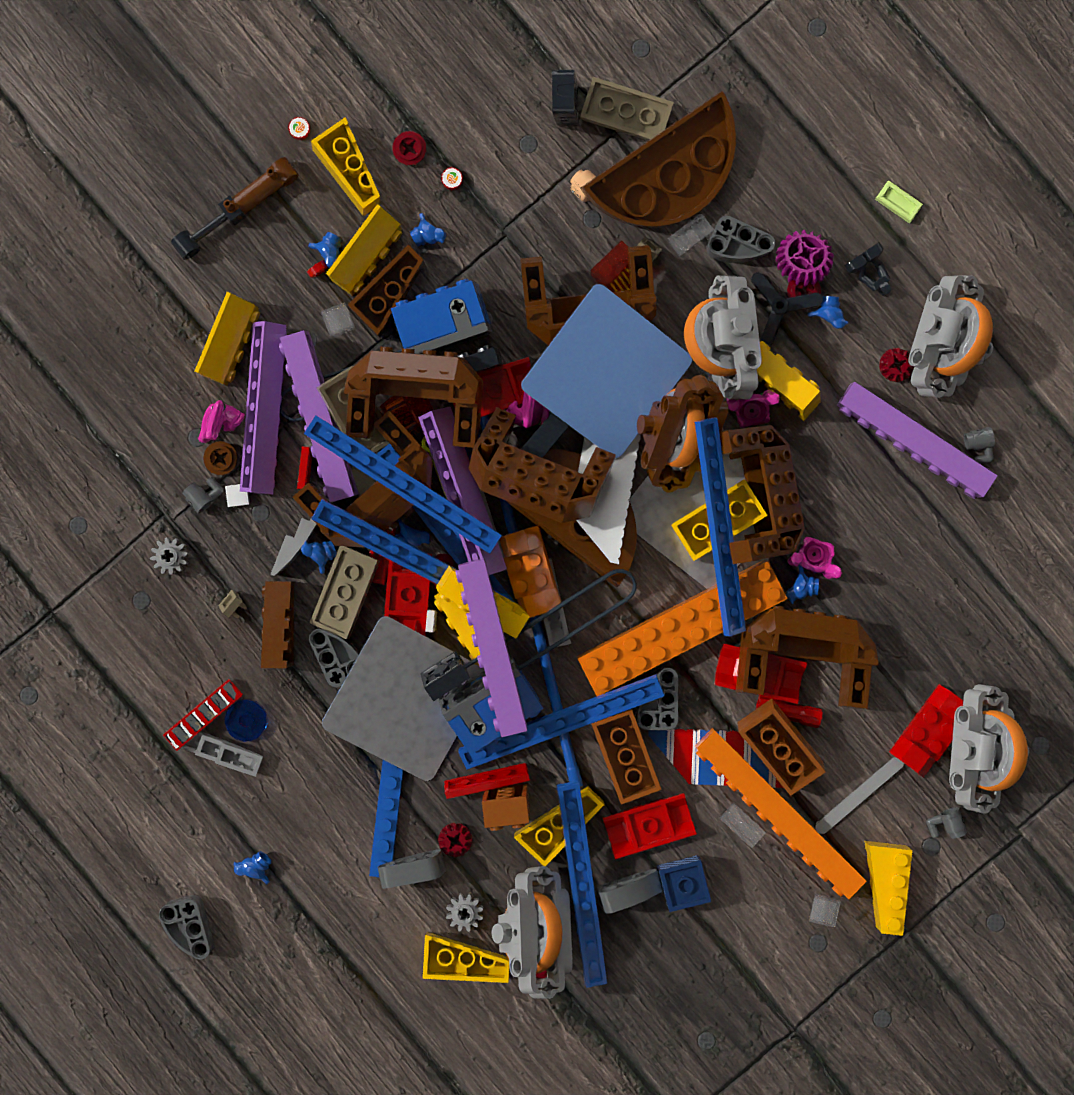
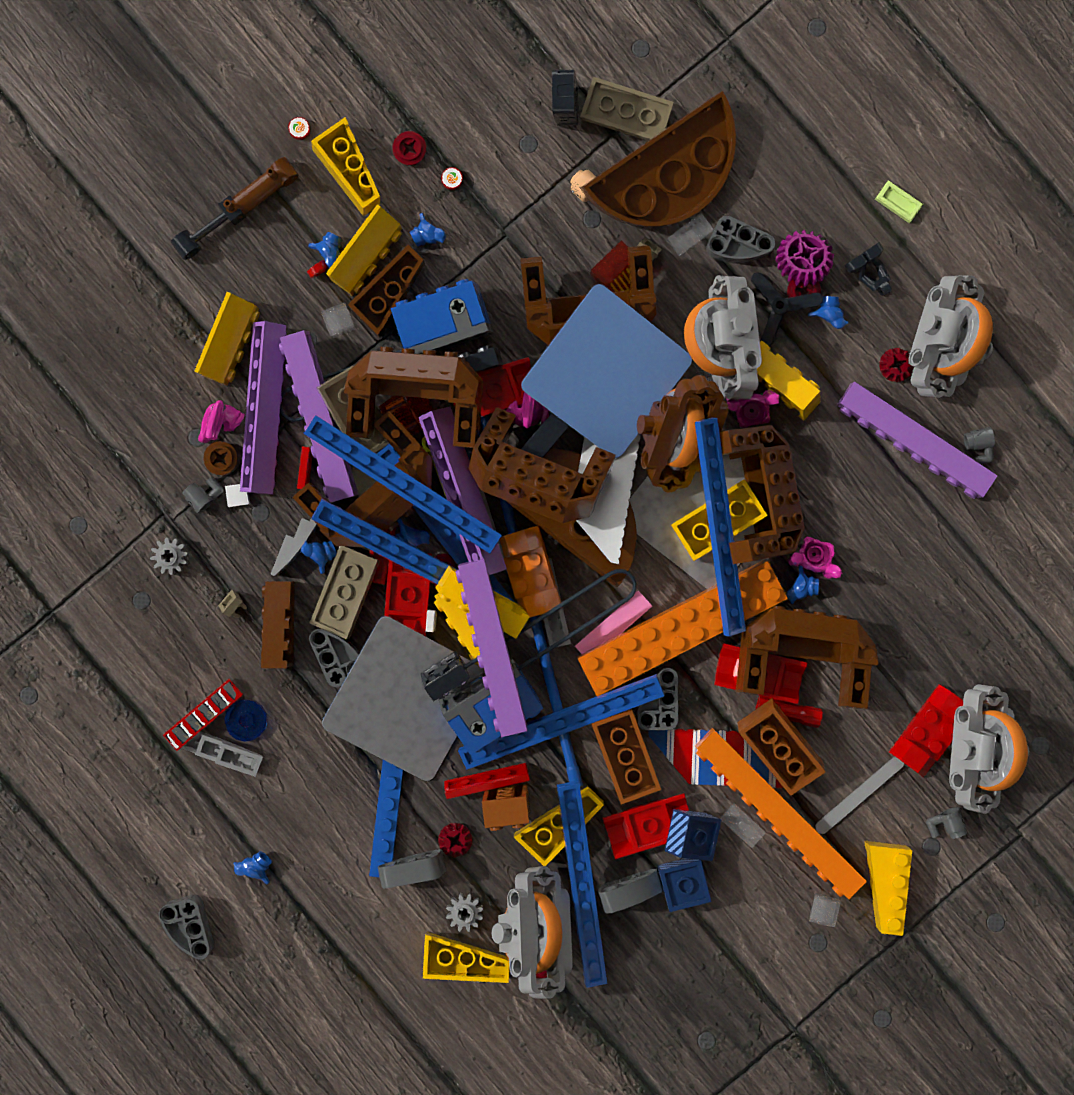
(615, 623): none -> bright pink tile
(693, 835): none -> dark blue container

